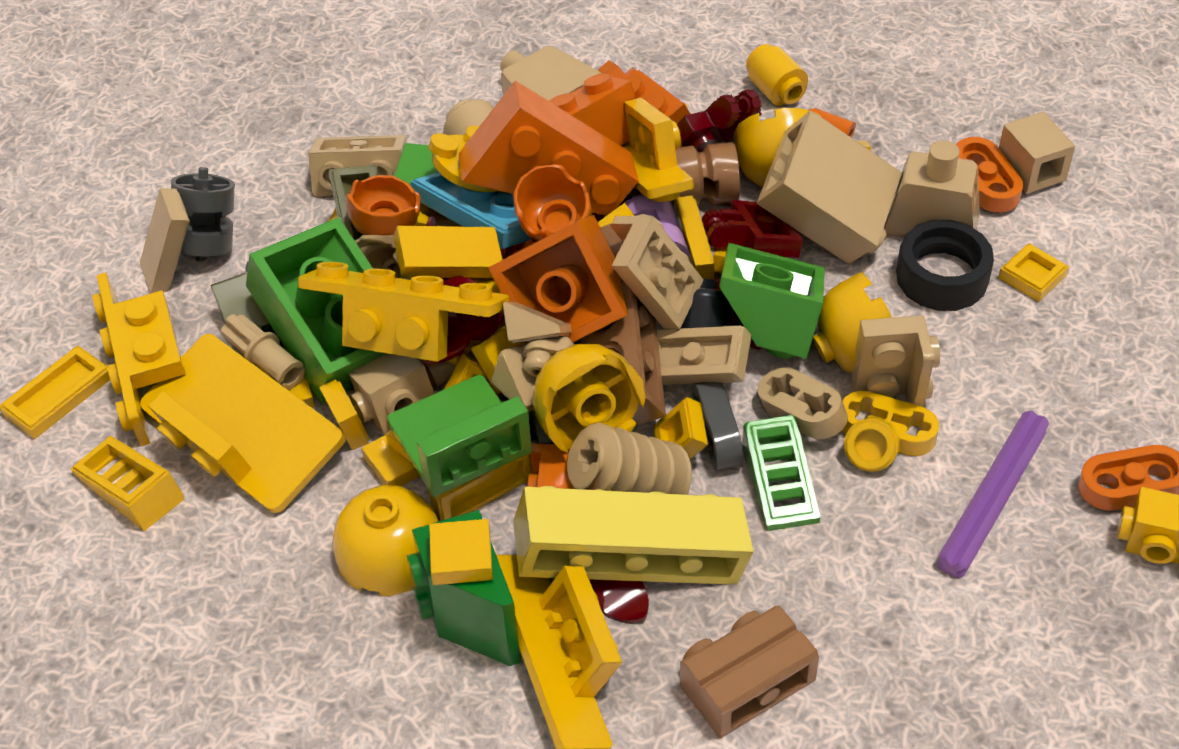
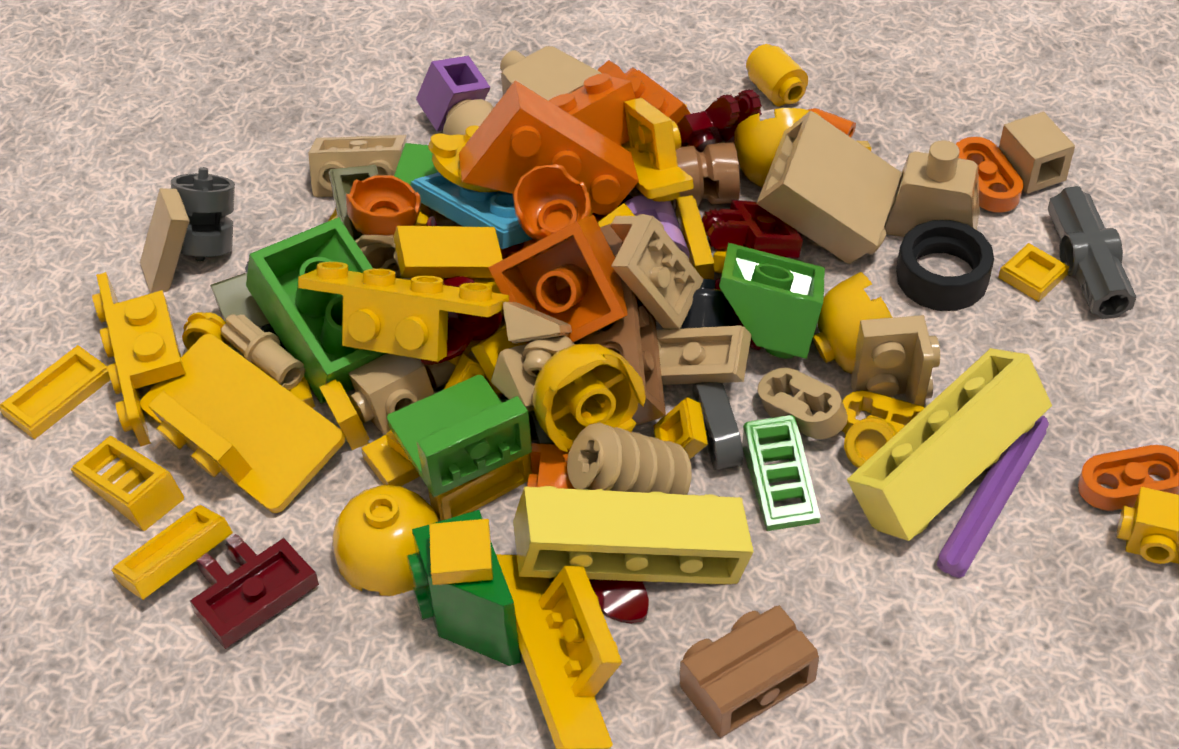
(171, 551): none -> yellow tile
(202, 324): none -> yellow plate
(251, 592): none -> dark red hinge
(447, 84): none -> medium lavender brick
(950, 443): none -> light yellow brick
(1091, 253): none -> dark grey piece

